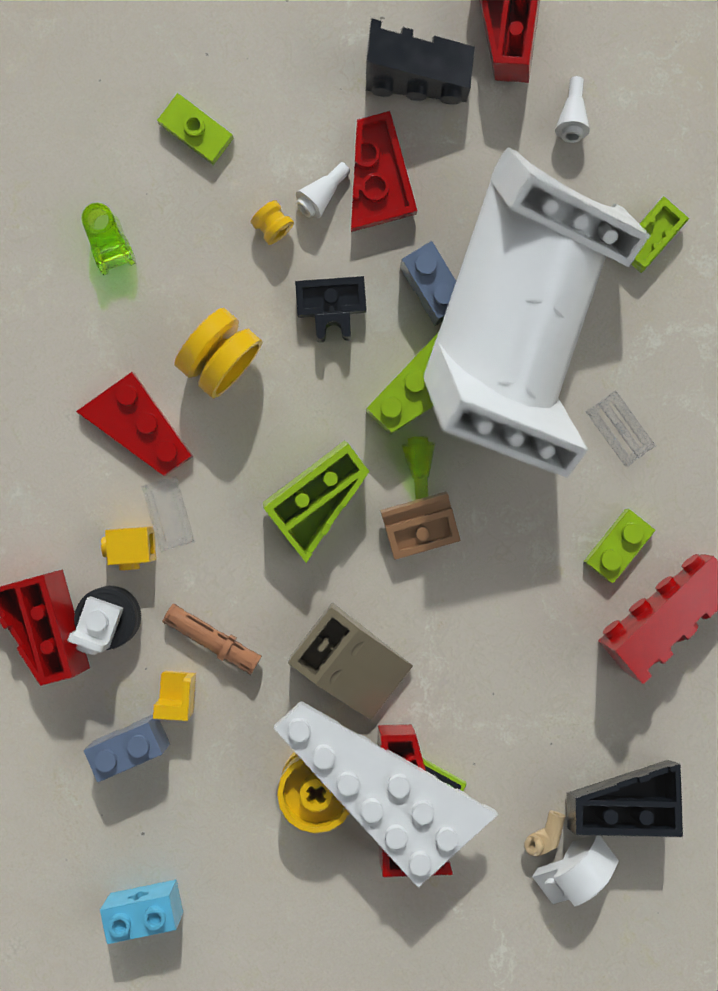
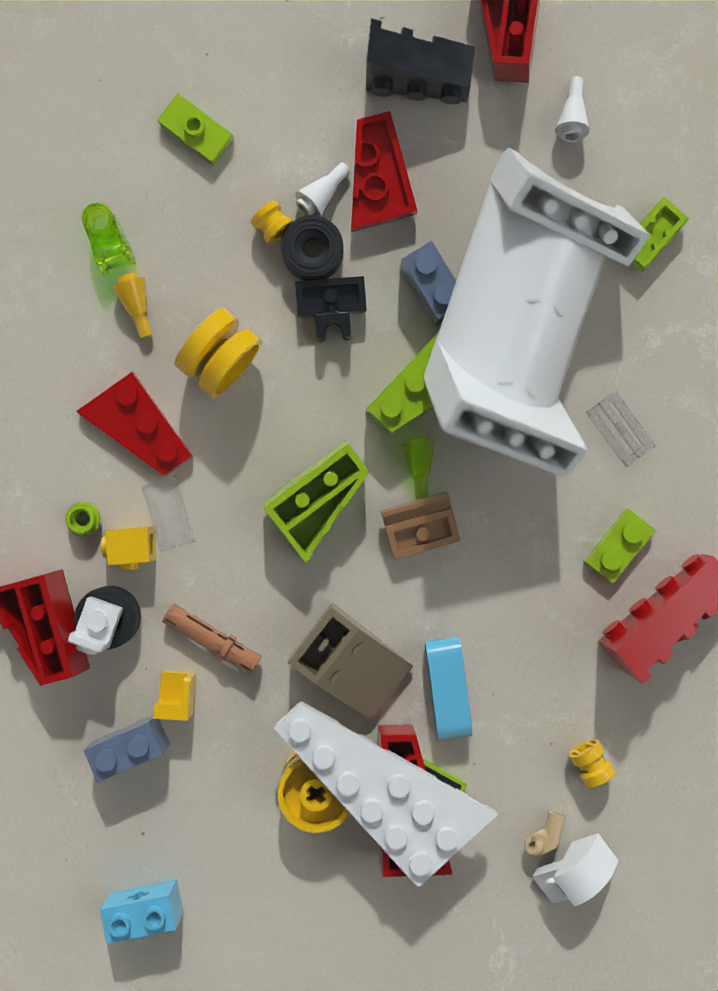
(73, 523): none -> lime plate
(132, 295): none -> yellow cone
(306, 229): none -> black tyre
(448, 688): none -> medium azure beam
(591, 762): none -> yellow wheel
(630, 804): black wedge -> none

